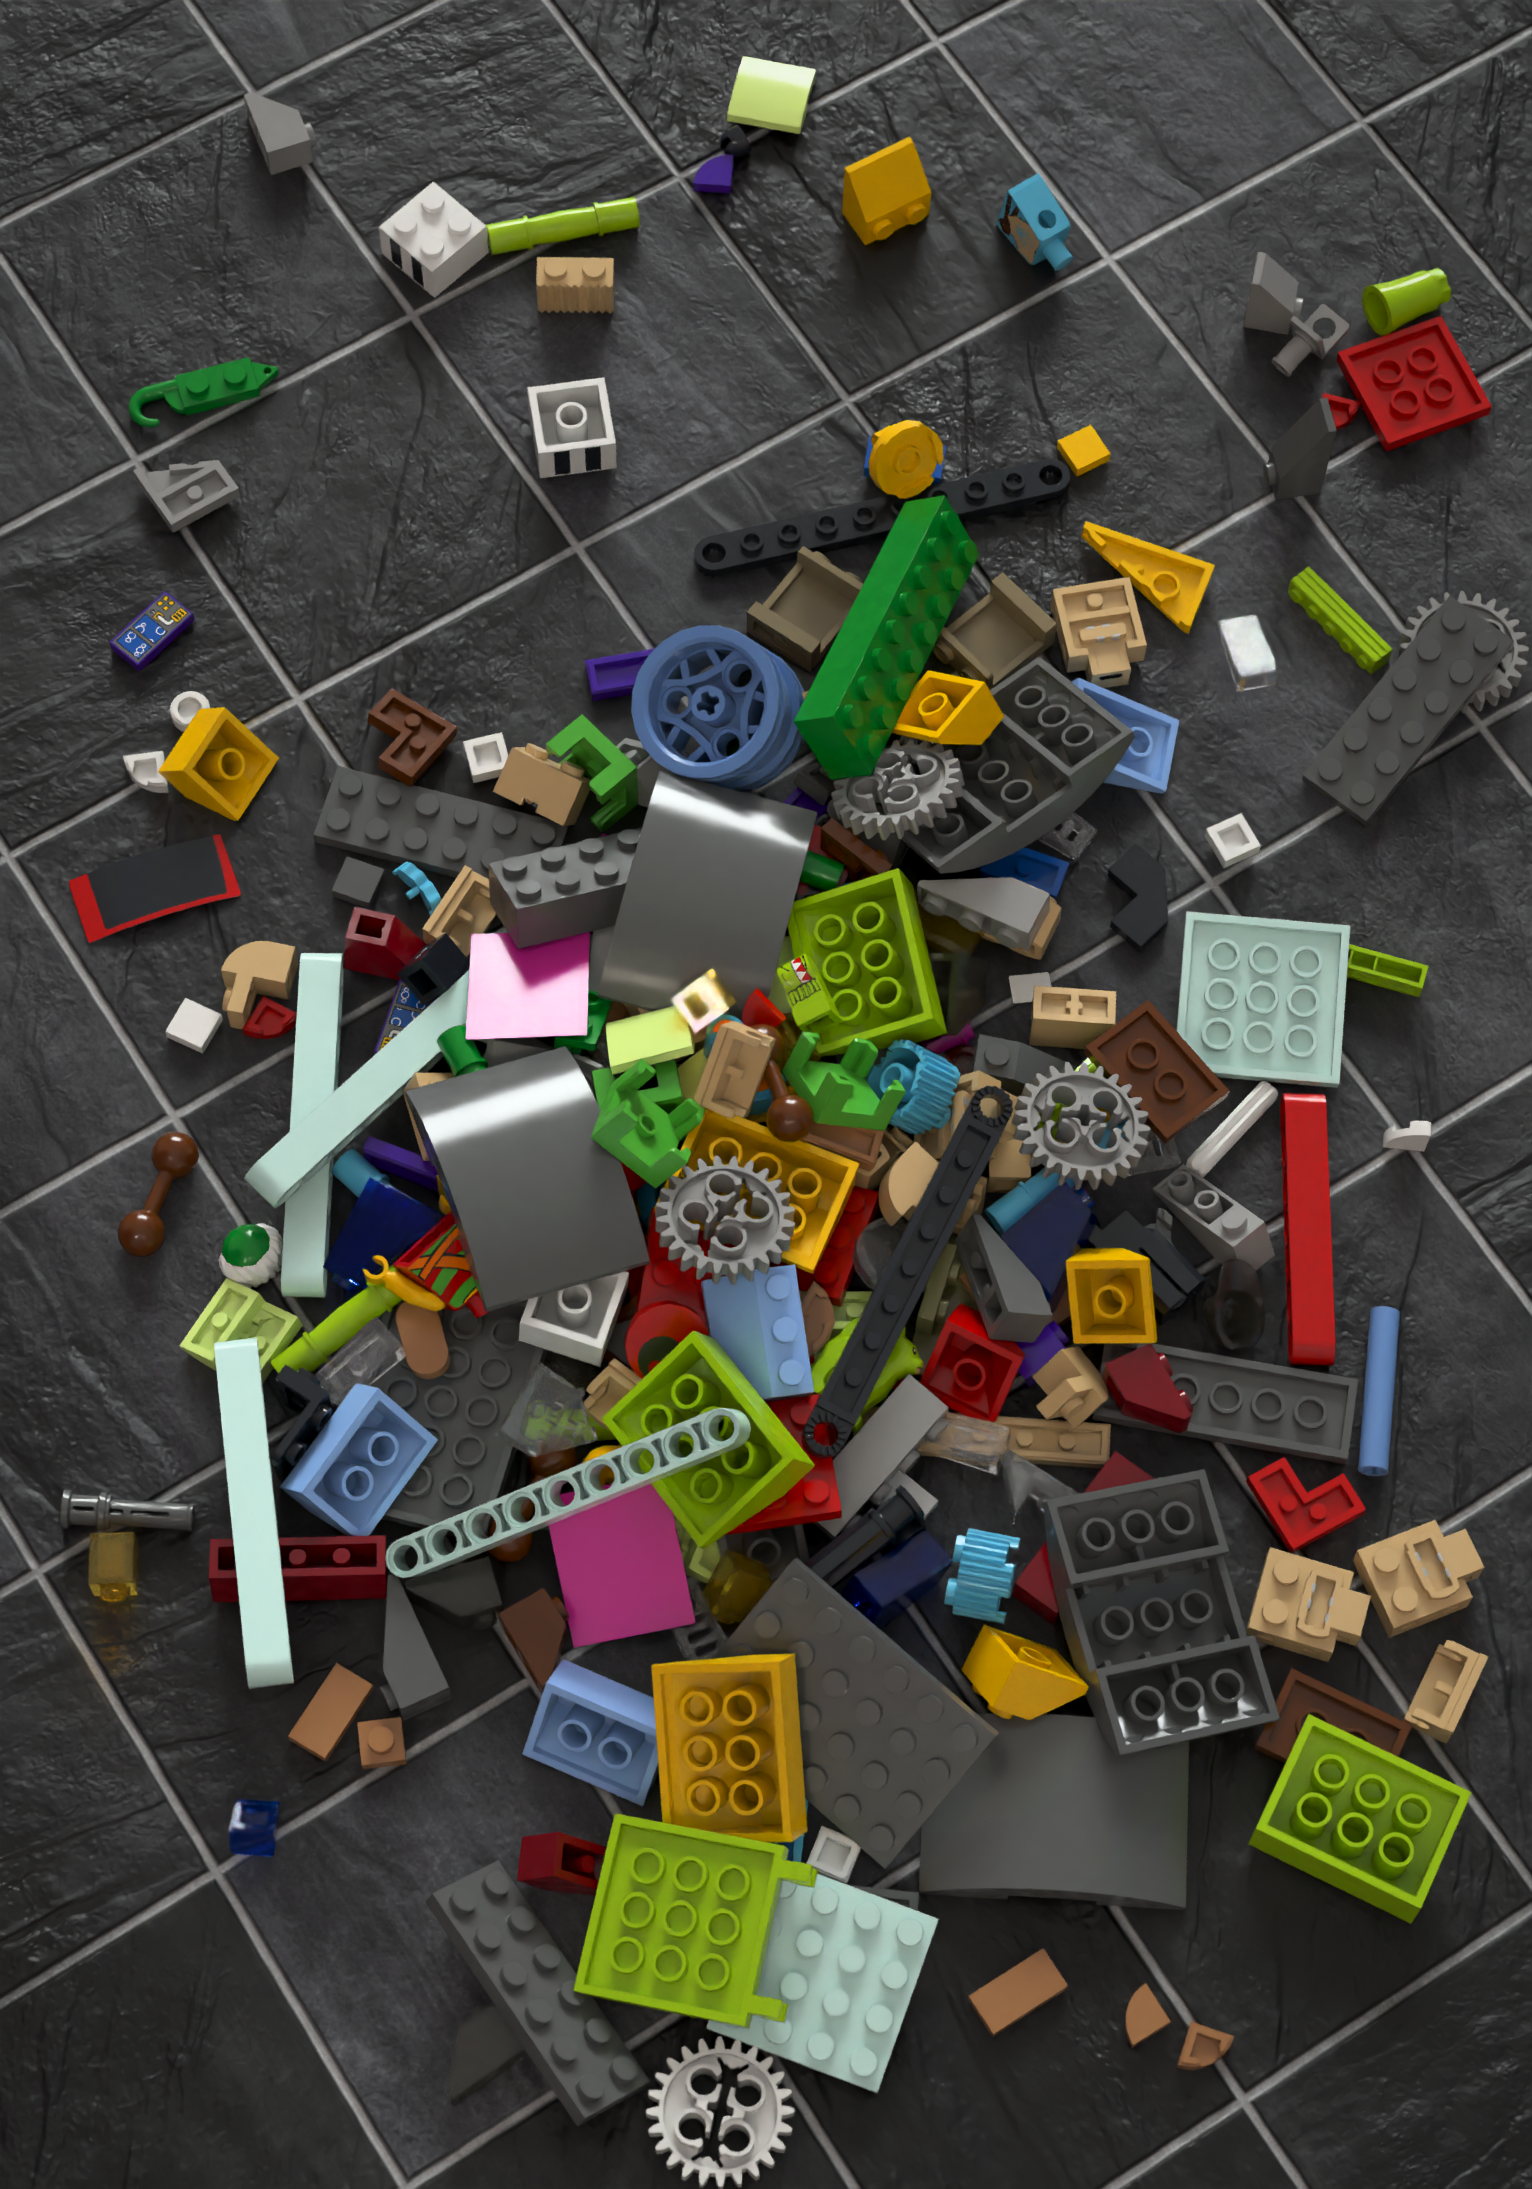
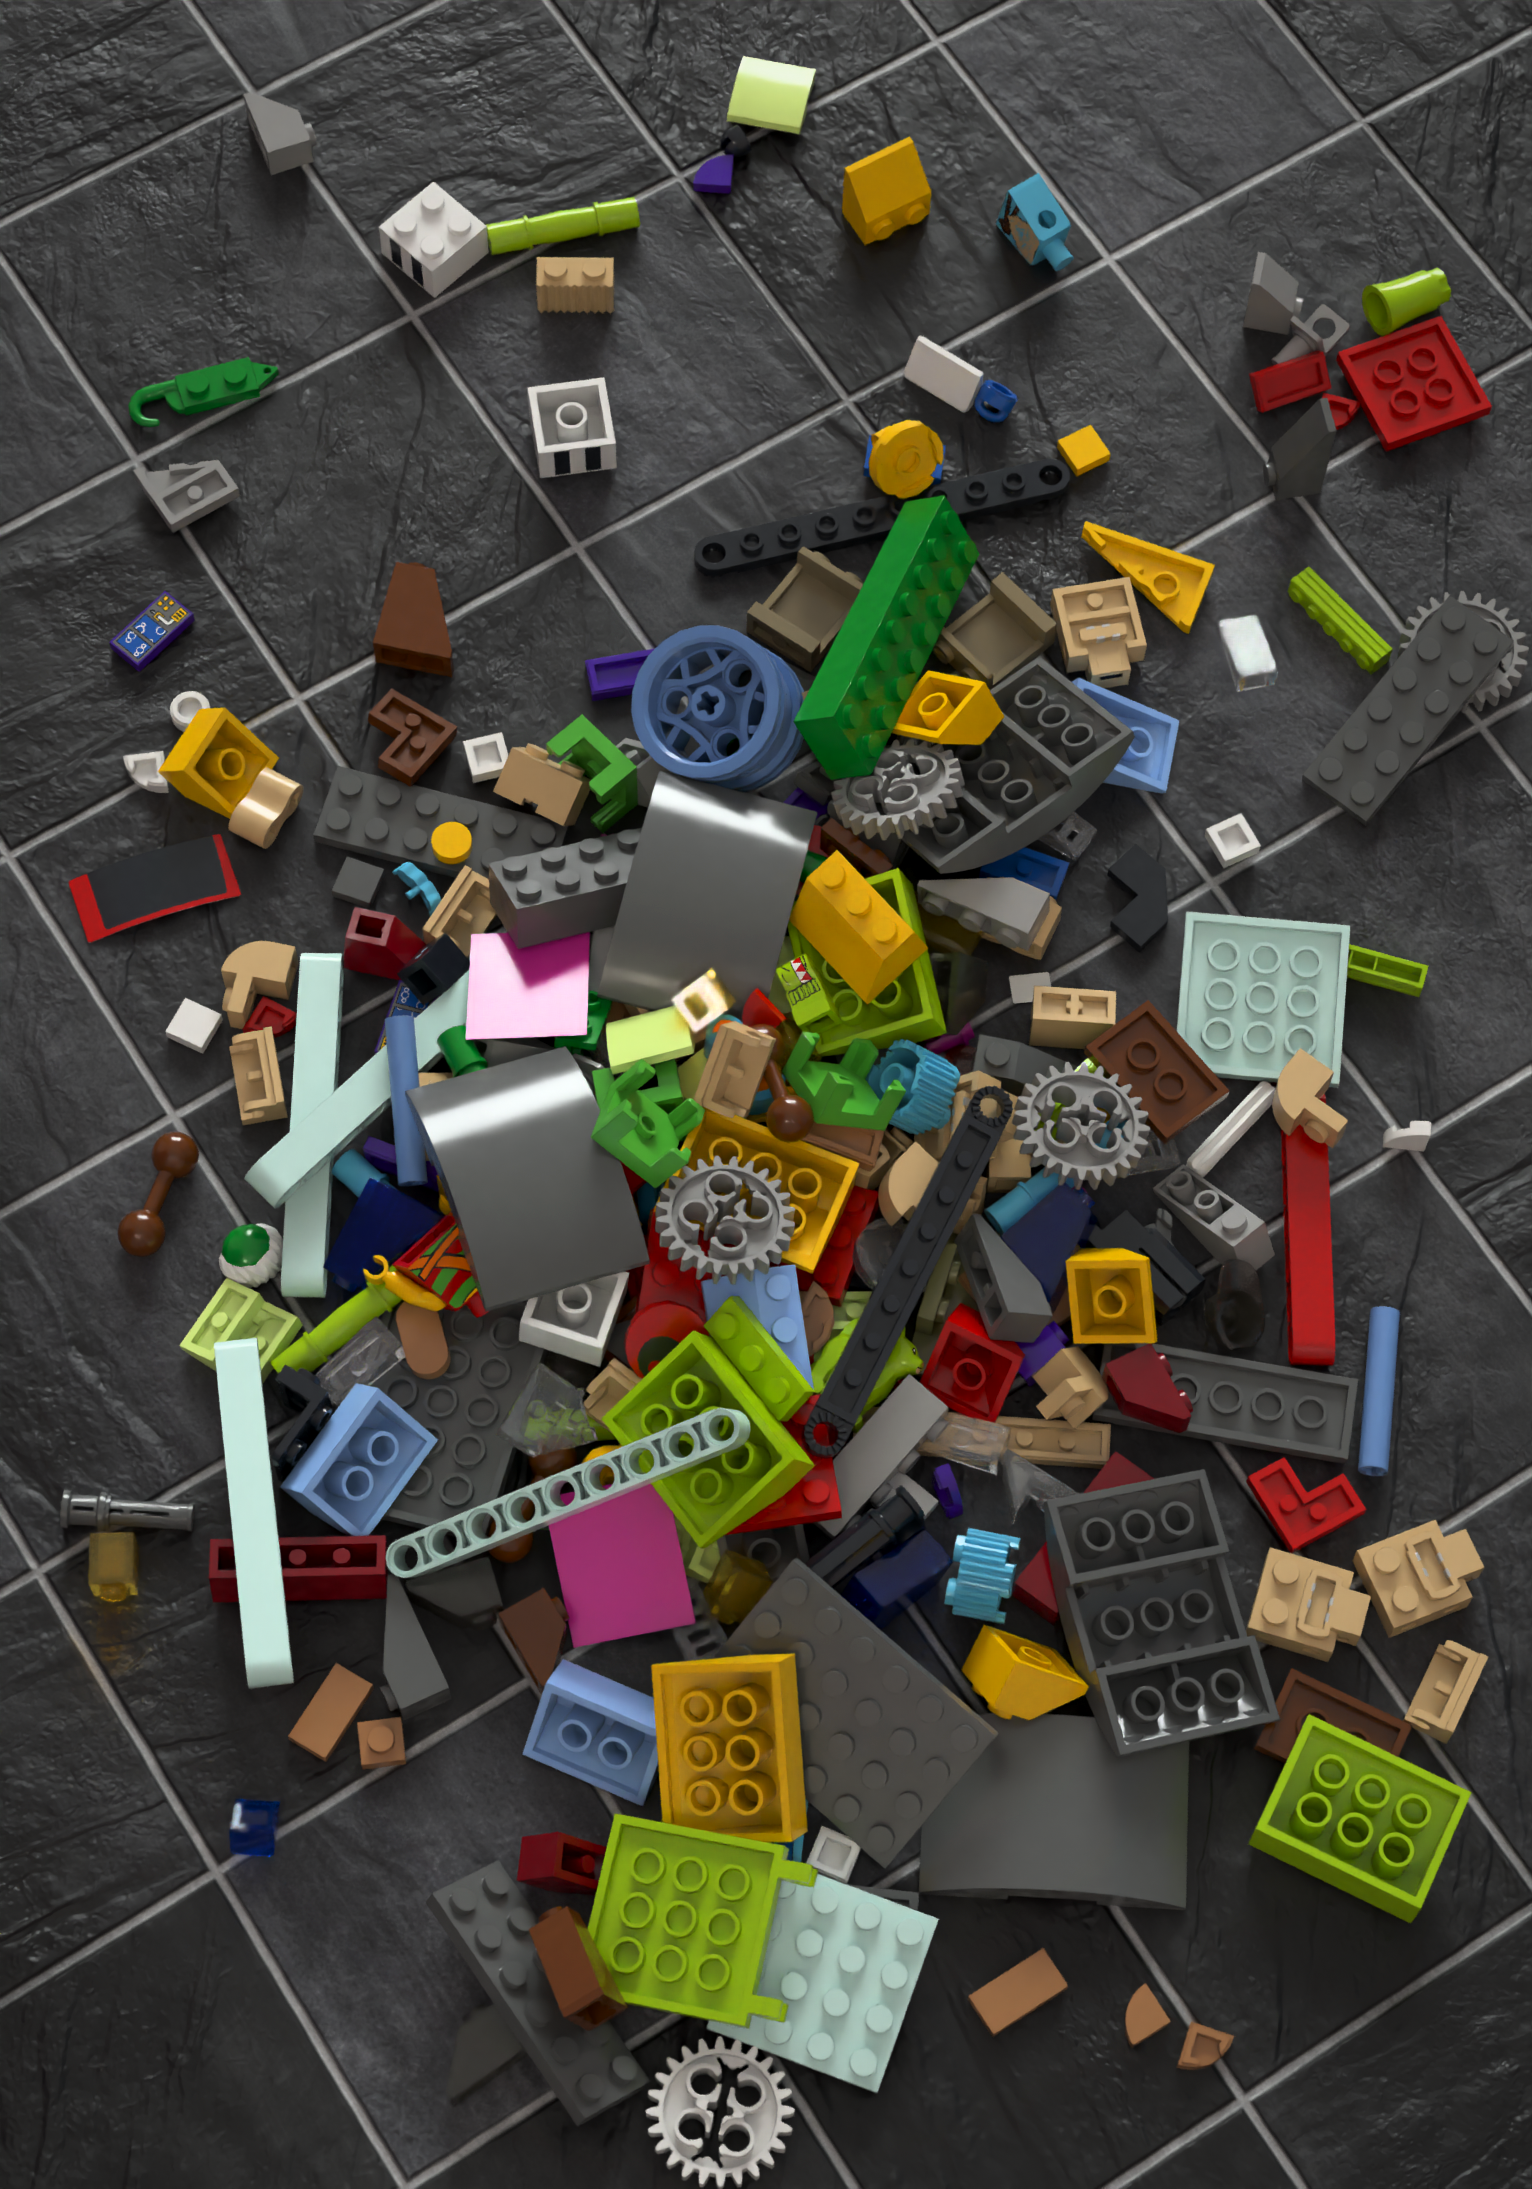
(257, 1077): none -> tan hinge
(265, 808): none -> tan axle
(403, 1077): none -> medium blue piece
(413, 623): none -> reddish brown slope
(451, 842): none -> yellow tile
(576, 1969): none -> reddish brown slope
(759, 1358): none -> lime plate
(854, 928): none -> yellow slope
(943, 374): none -> white slope
(947, 1491): none -> dark purple tile
(996, 396): none -> blue tile
(1290, 381): none -> red tile
(1298, 1102): none -> tan brick

